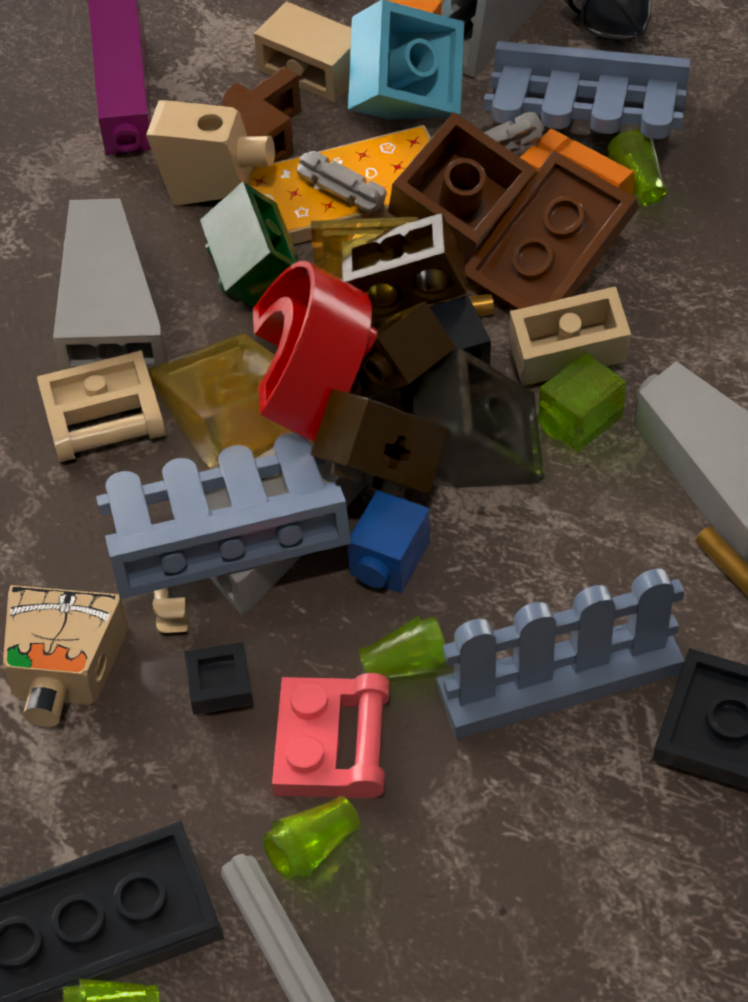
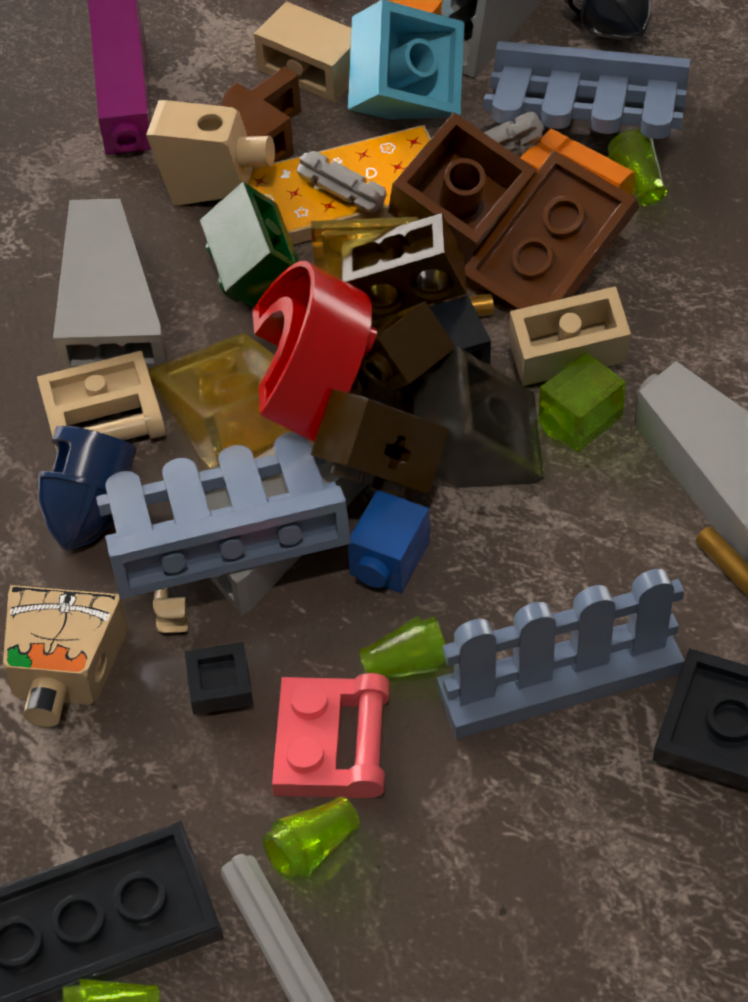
(78, 476): none -> dark blue helmet

